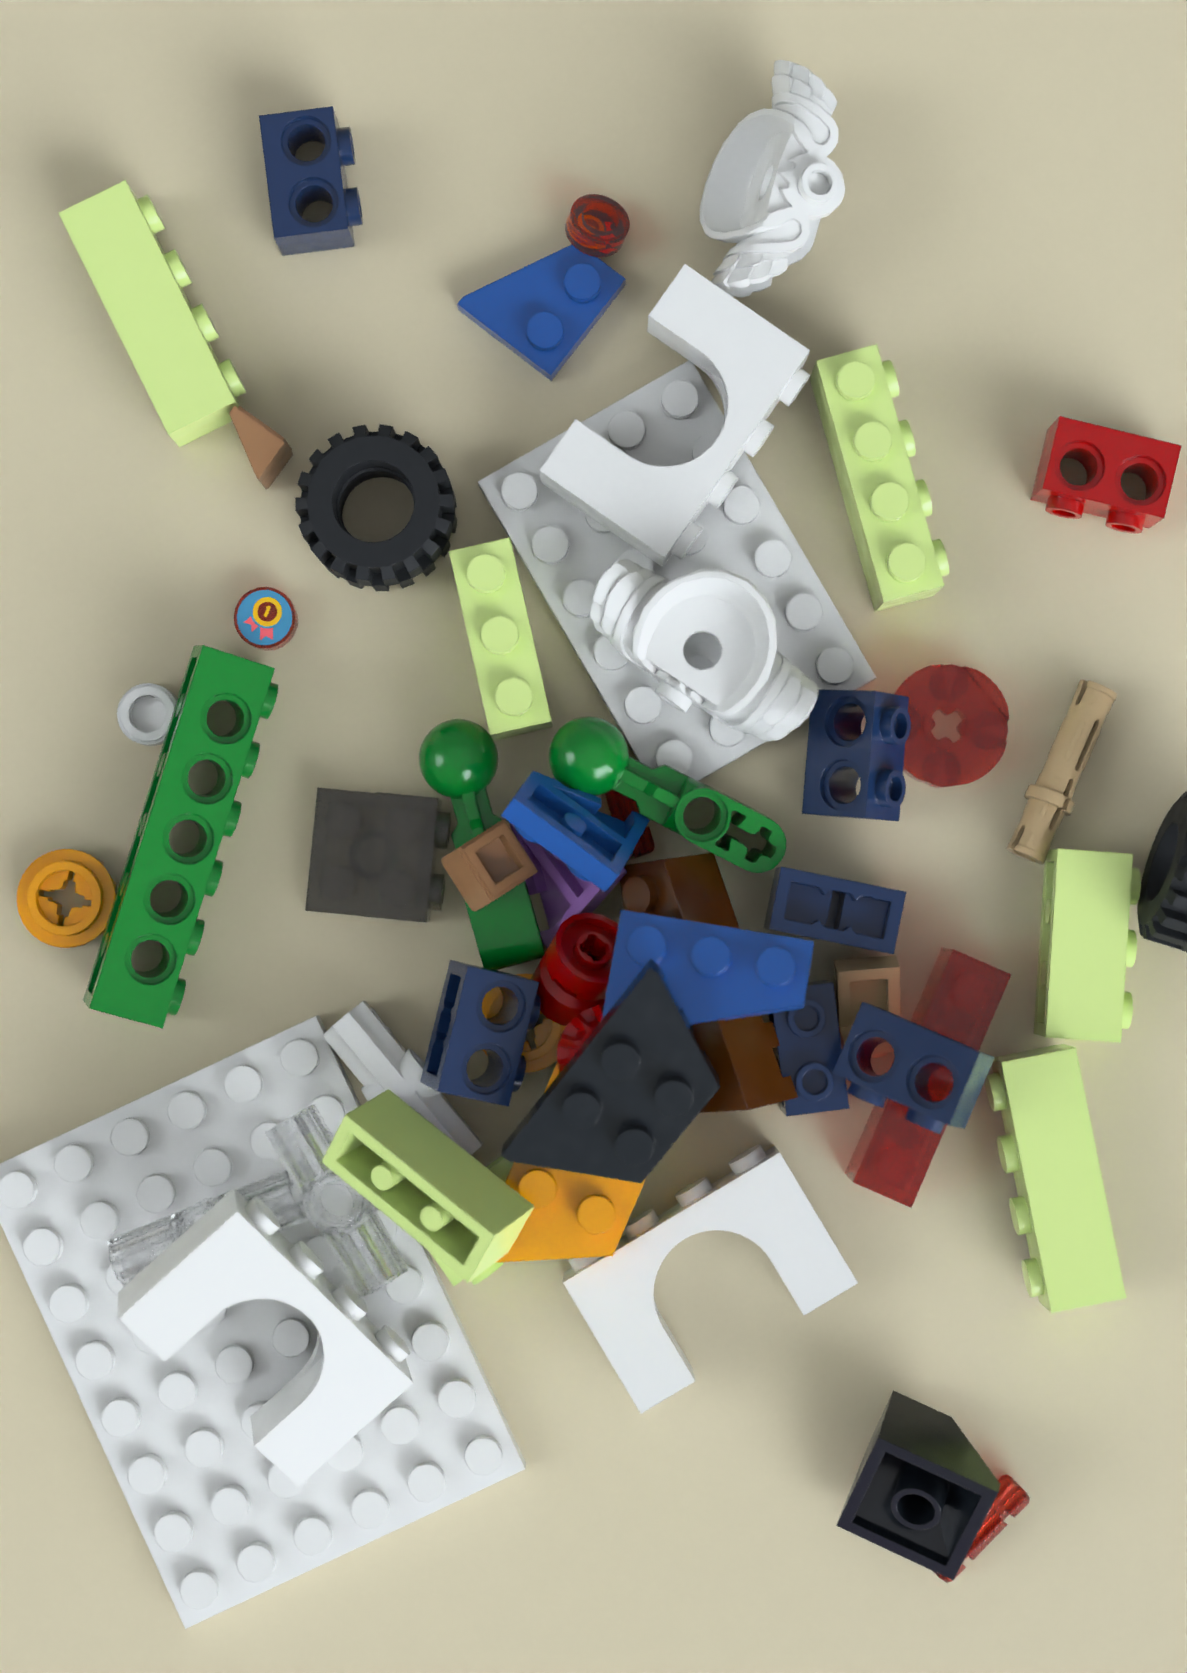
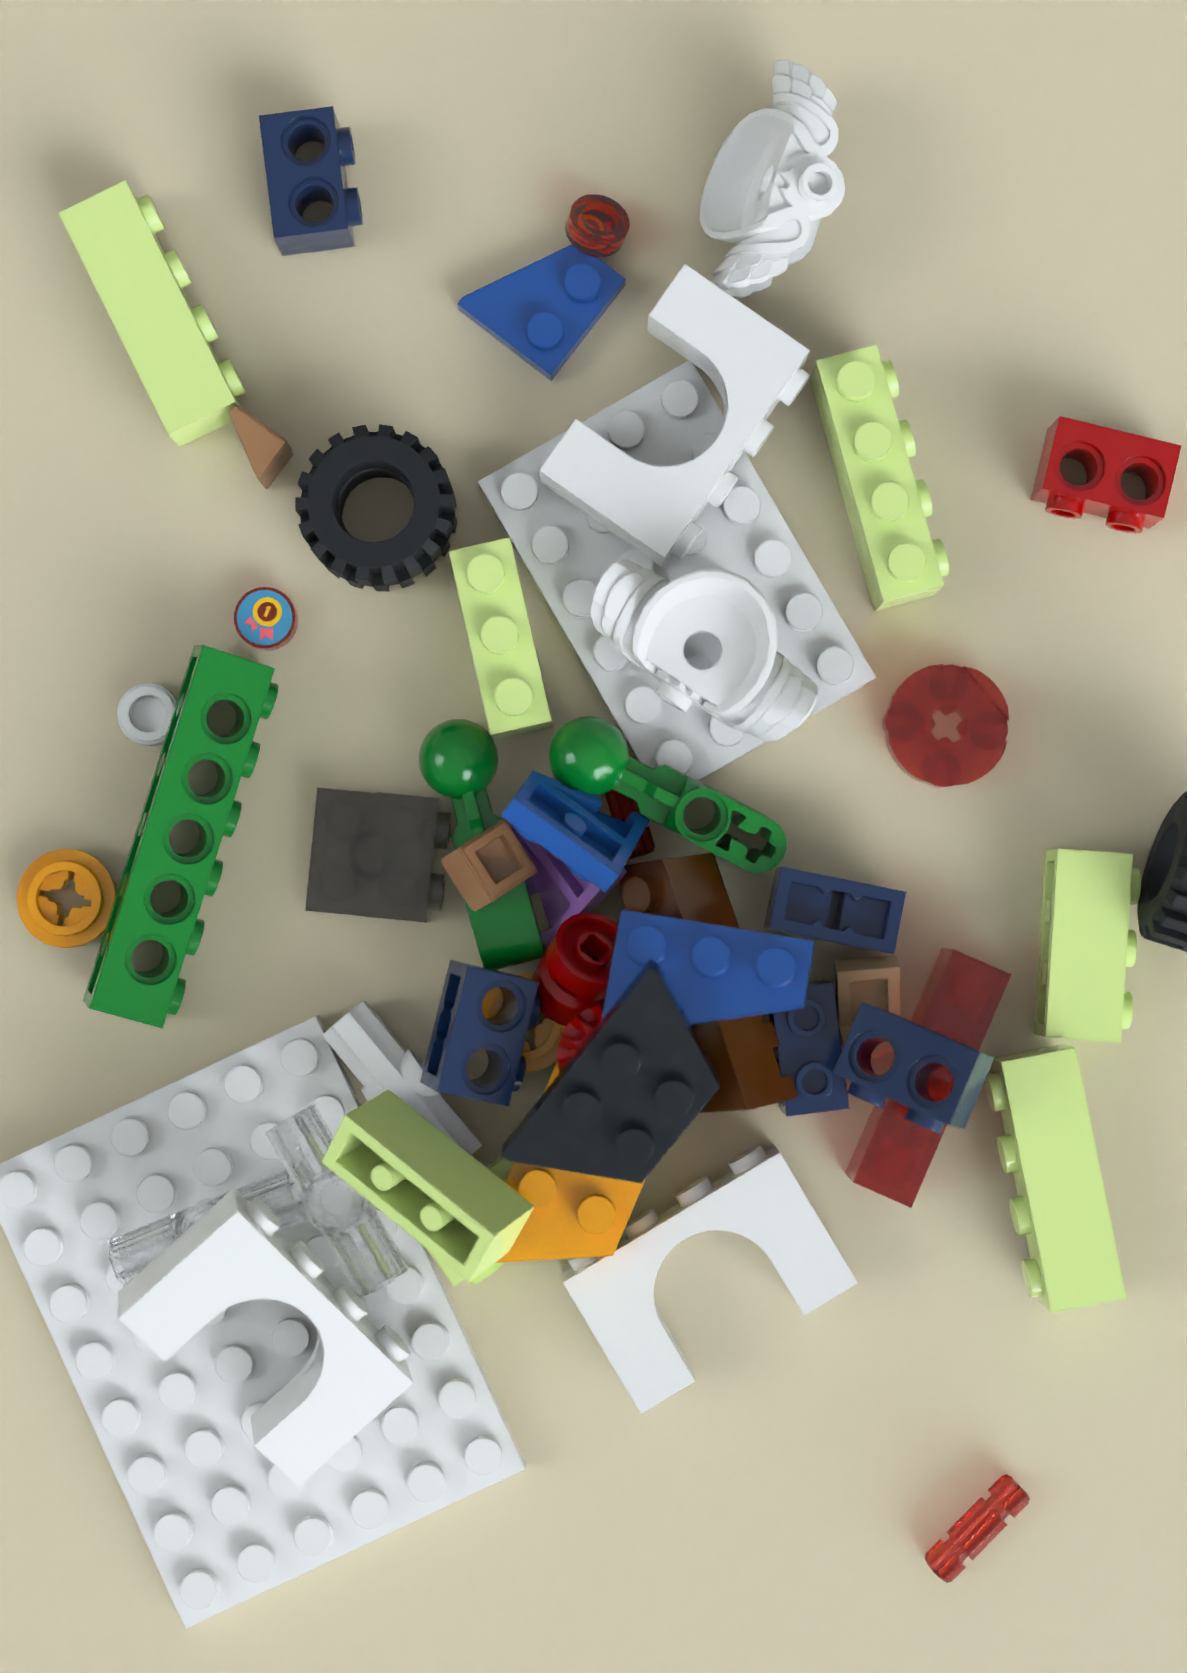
(843, 754): dark blue brick -> none
(920, 1488): black slope -> none
(1057, 782): tan pin -> none

